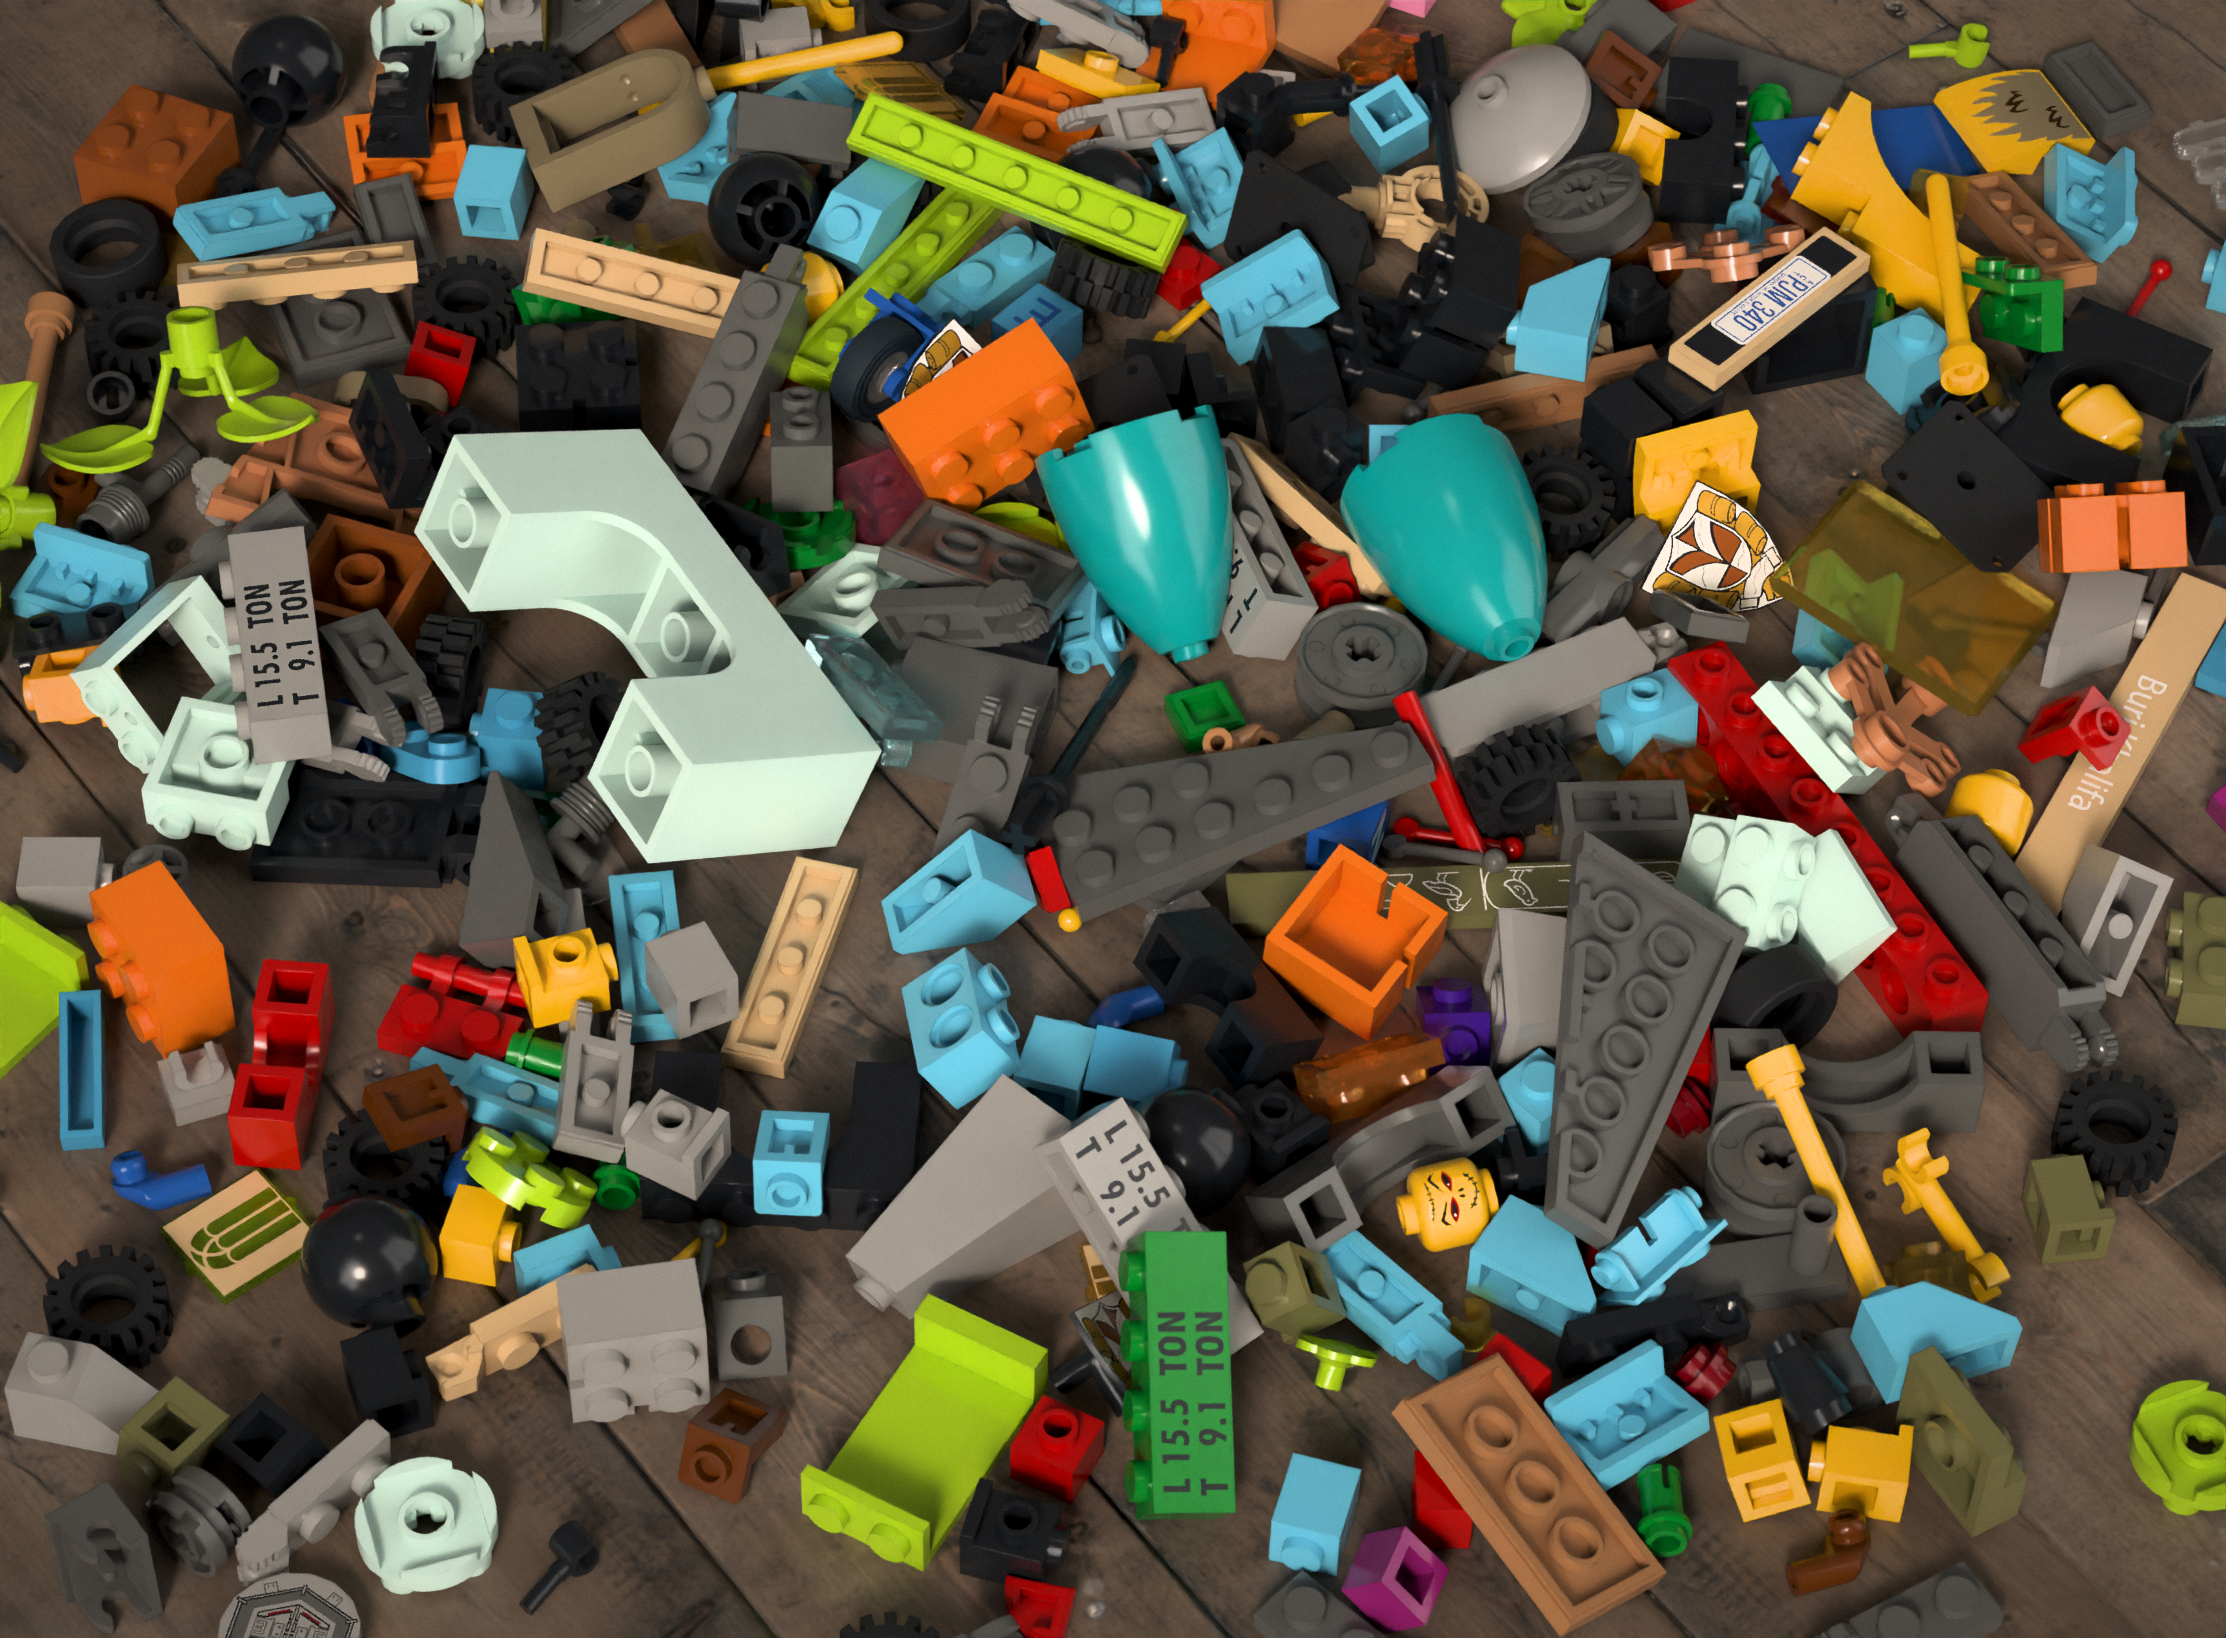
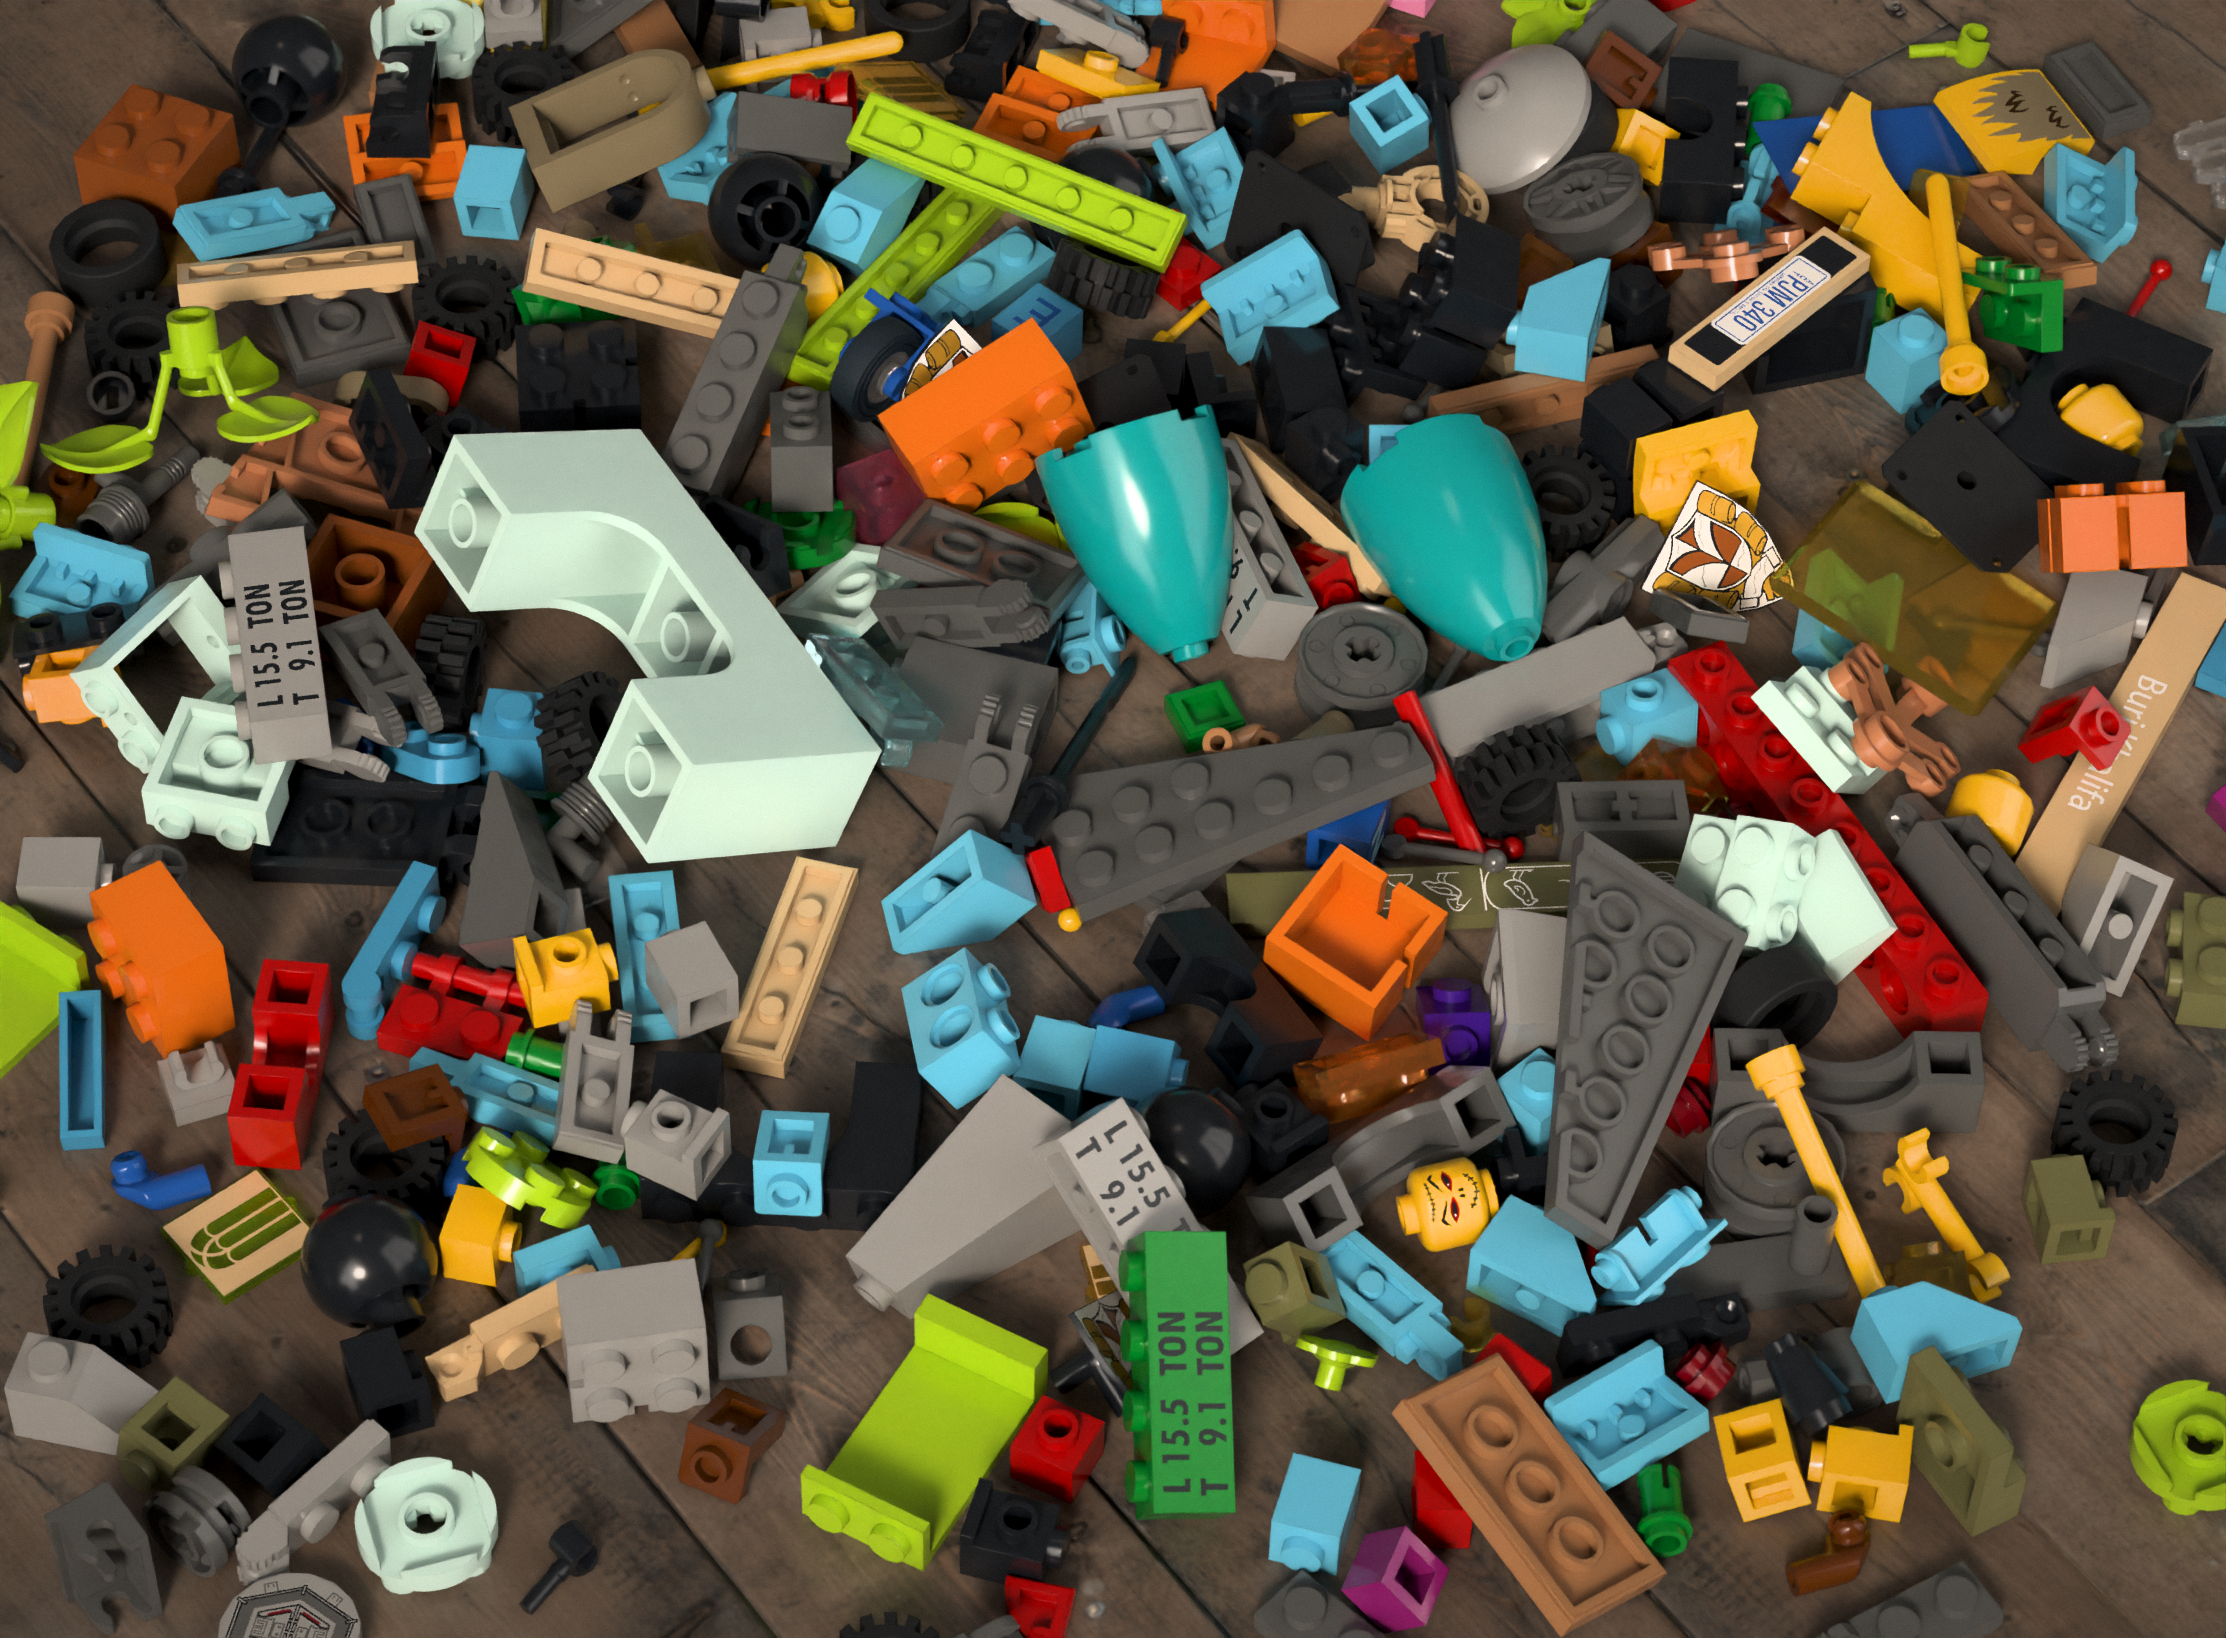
(390, 949): none -> dark azure plate
(835, 89): none -> red wheel

